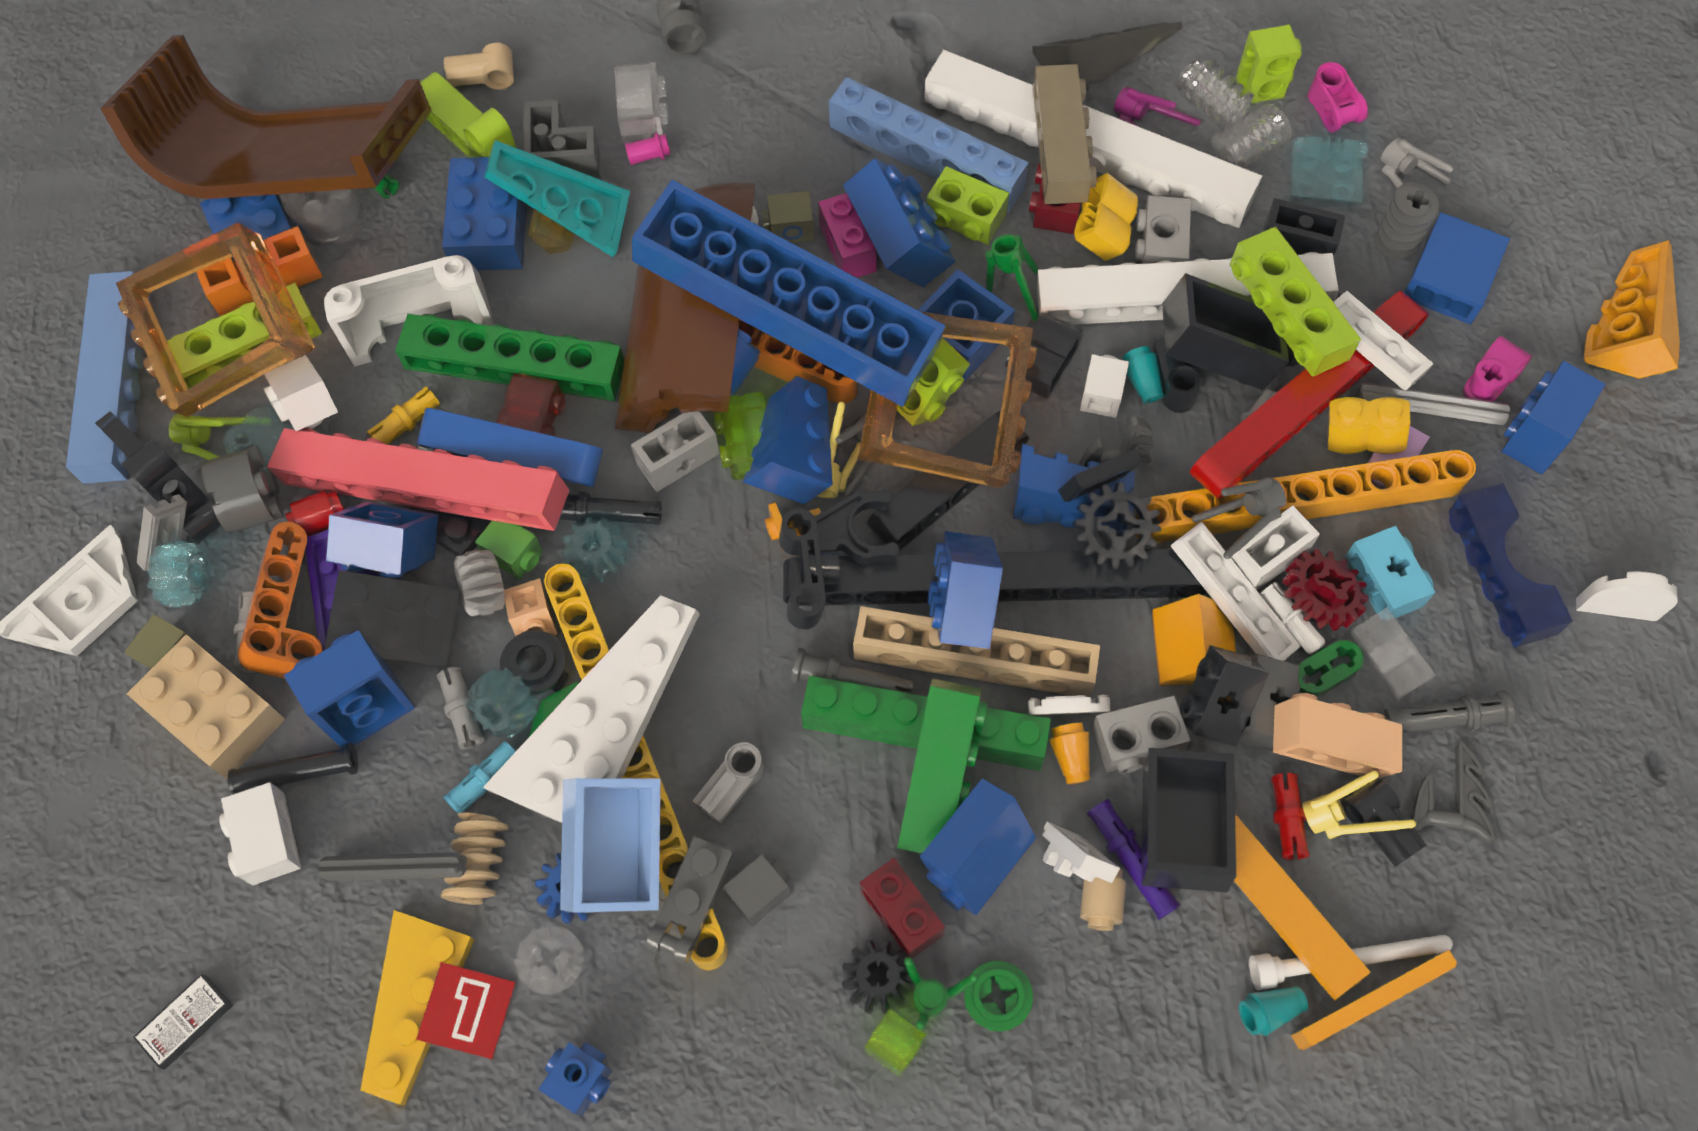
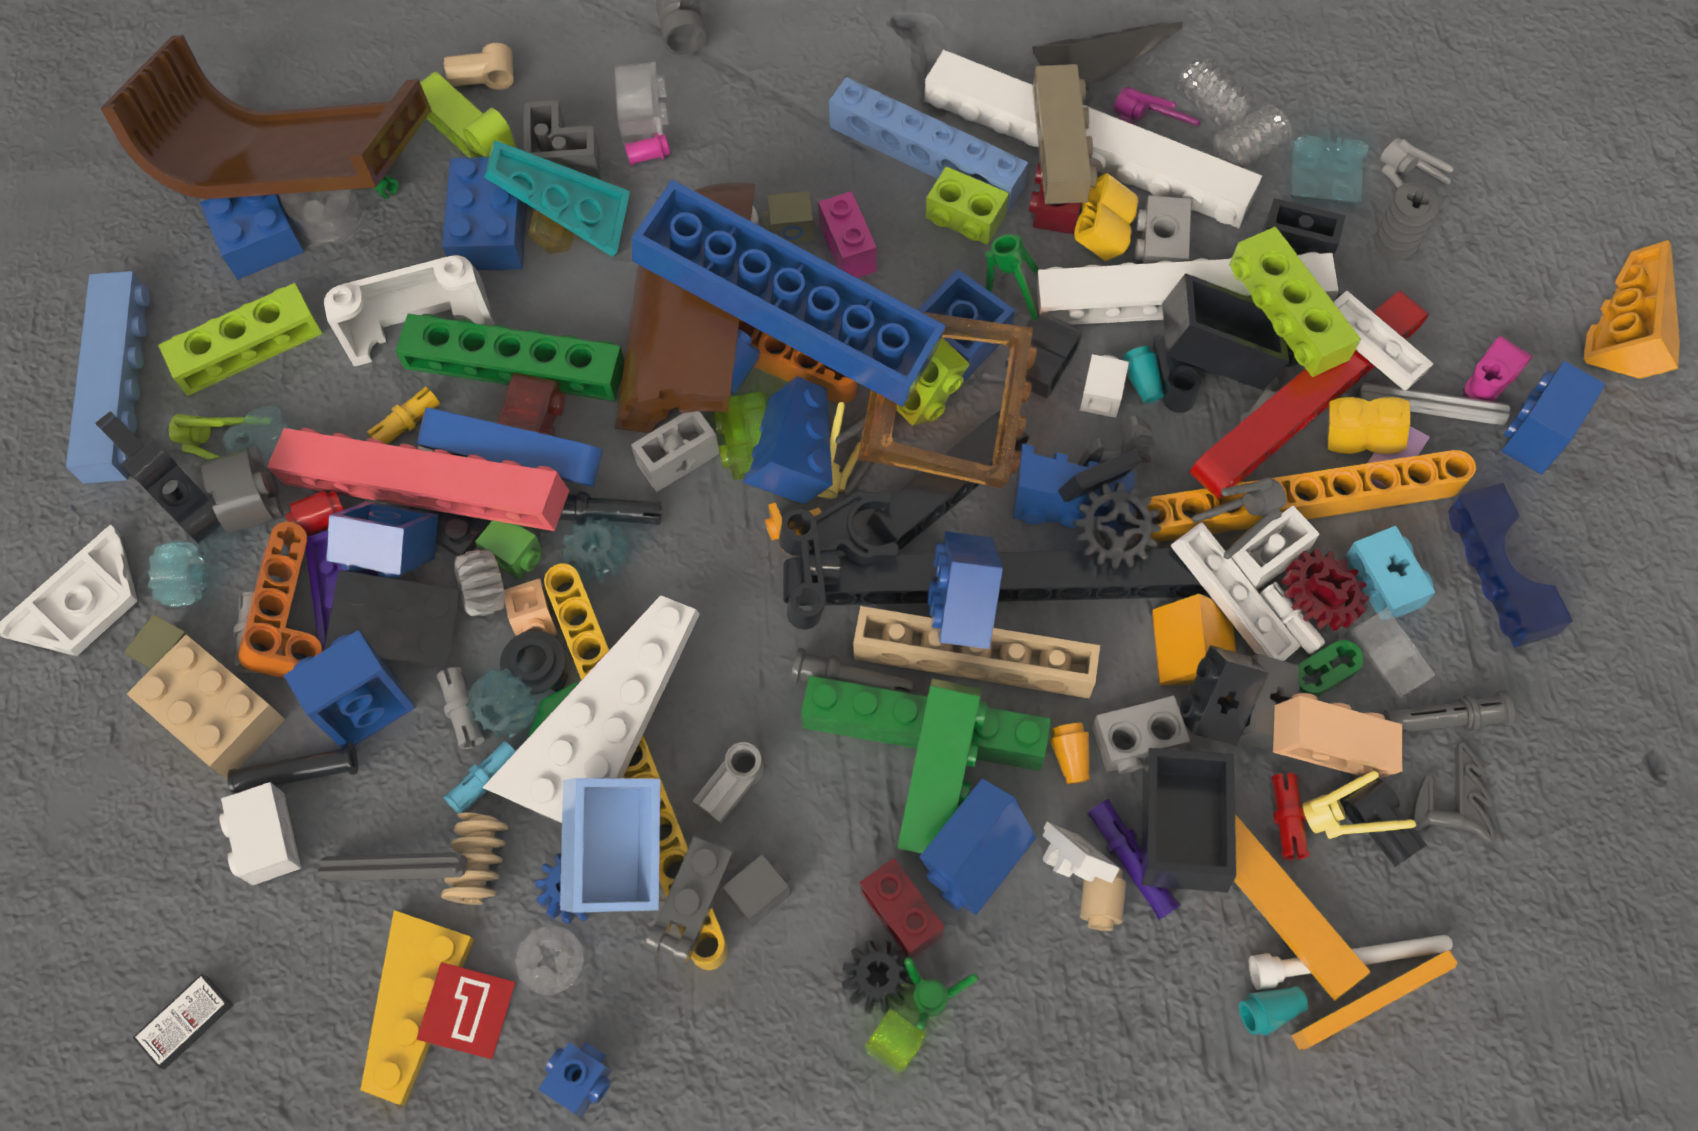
(154, 527): light grey tile -> none
(286, 329): clear orange windscreen -> none
(292, 256): orange arch -> none
(299, 394): white brick -> none
(899, 222): blue brick -> none
(1016, 1006): green gear -> none
(1068, 705): white tile -> none
(1268, 62): lime brick -> none
(1336, 97): dark pink piece -> none
(1456, 268): blue brick -> none
(1637, 596): white tile -> none

